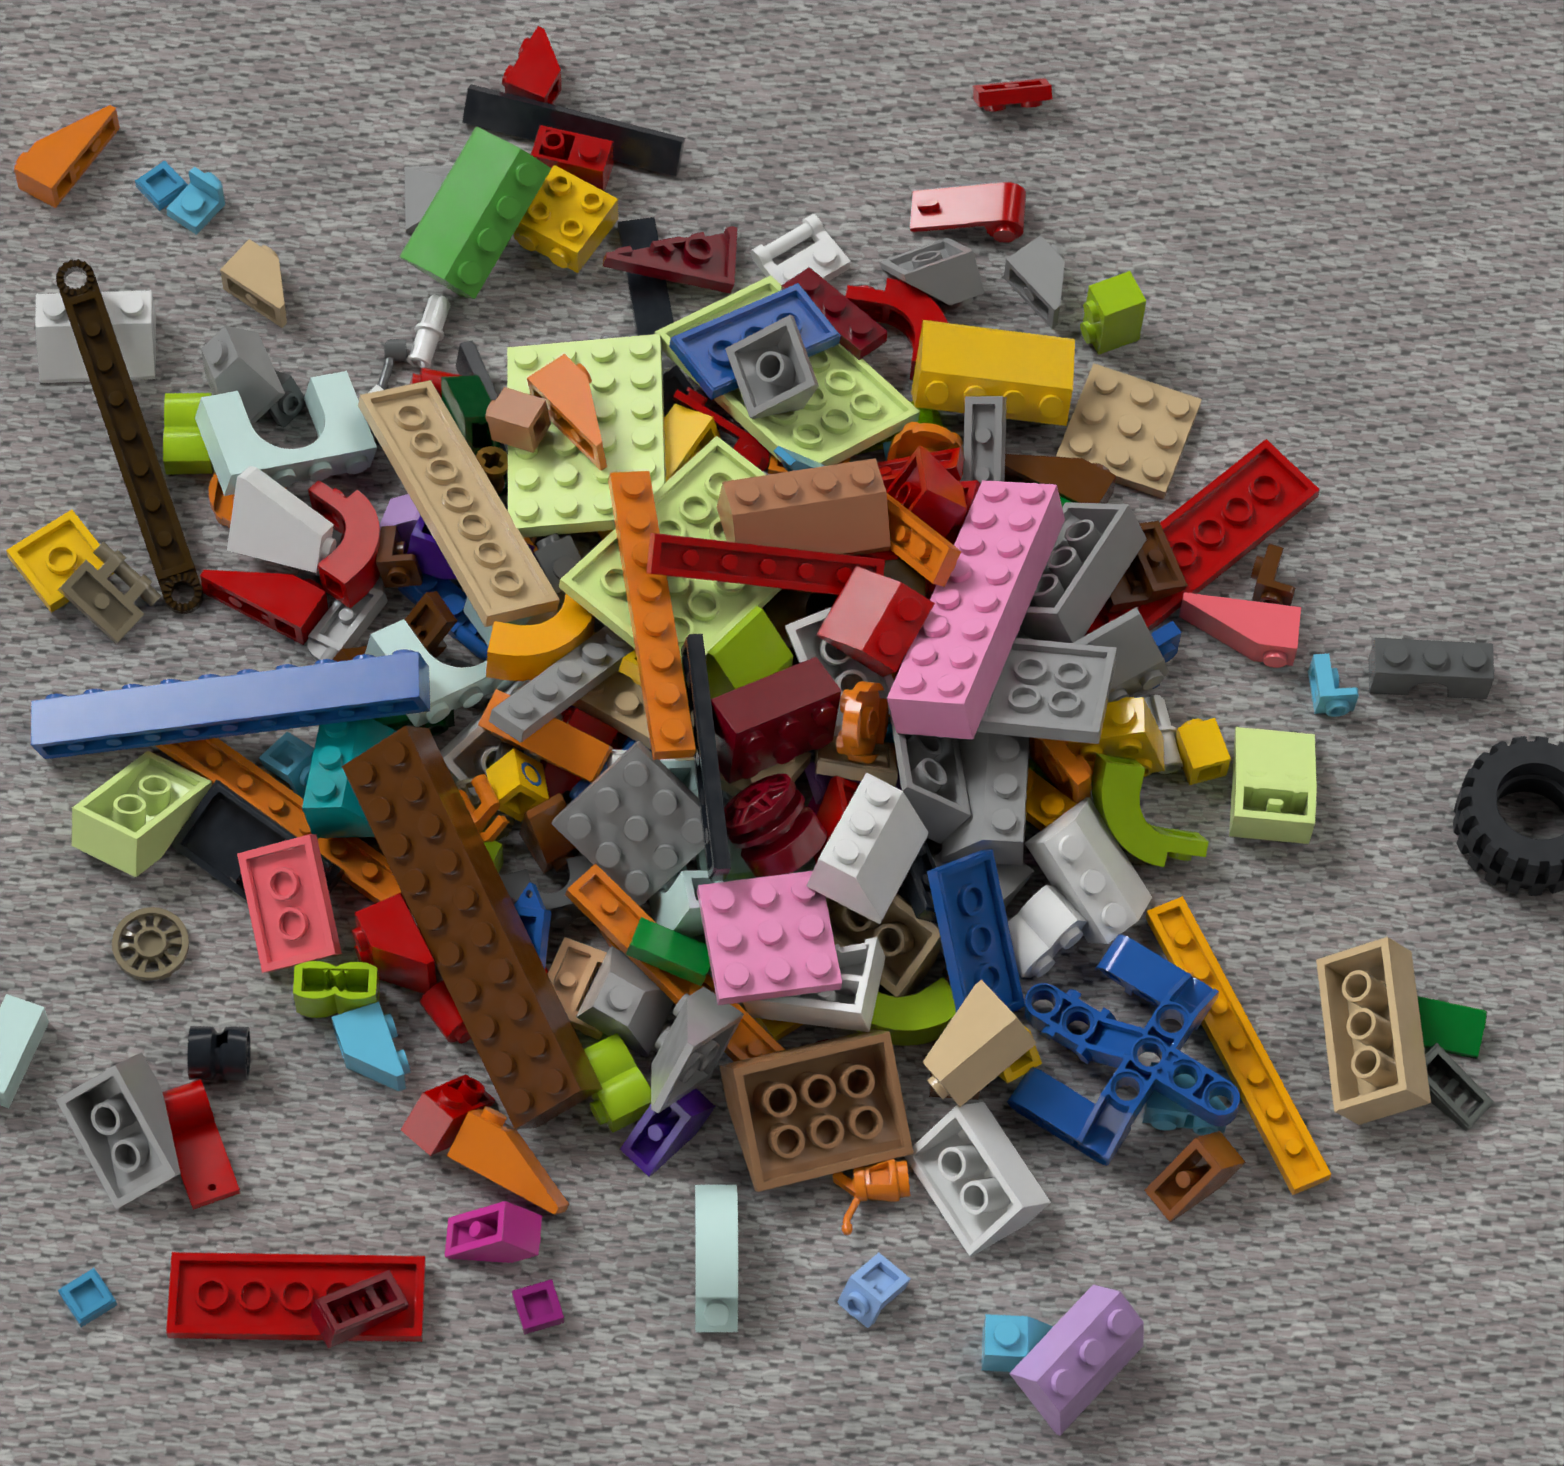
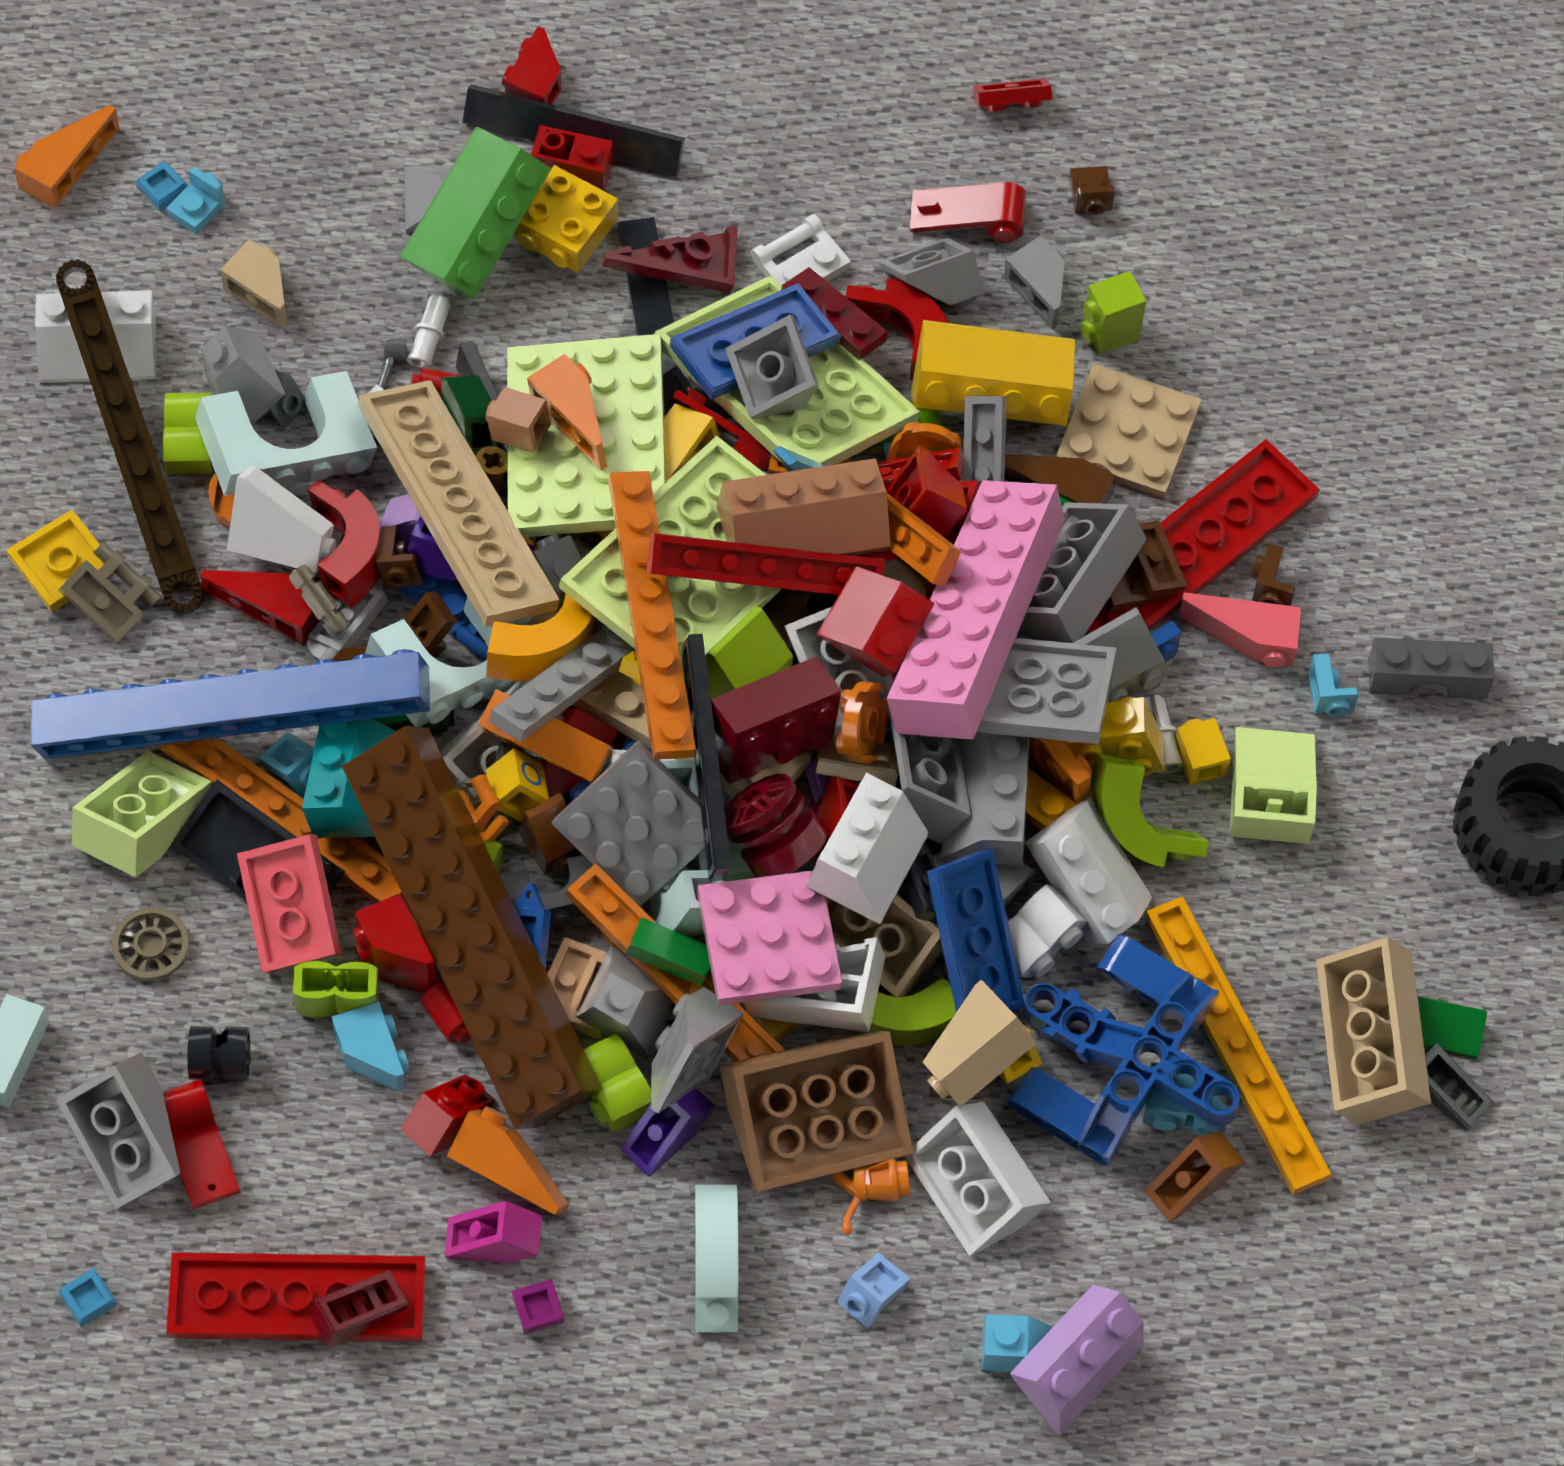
(319, 600): none -> dark tan axle
(1091, 190): none -> reddish brown bracket

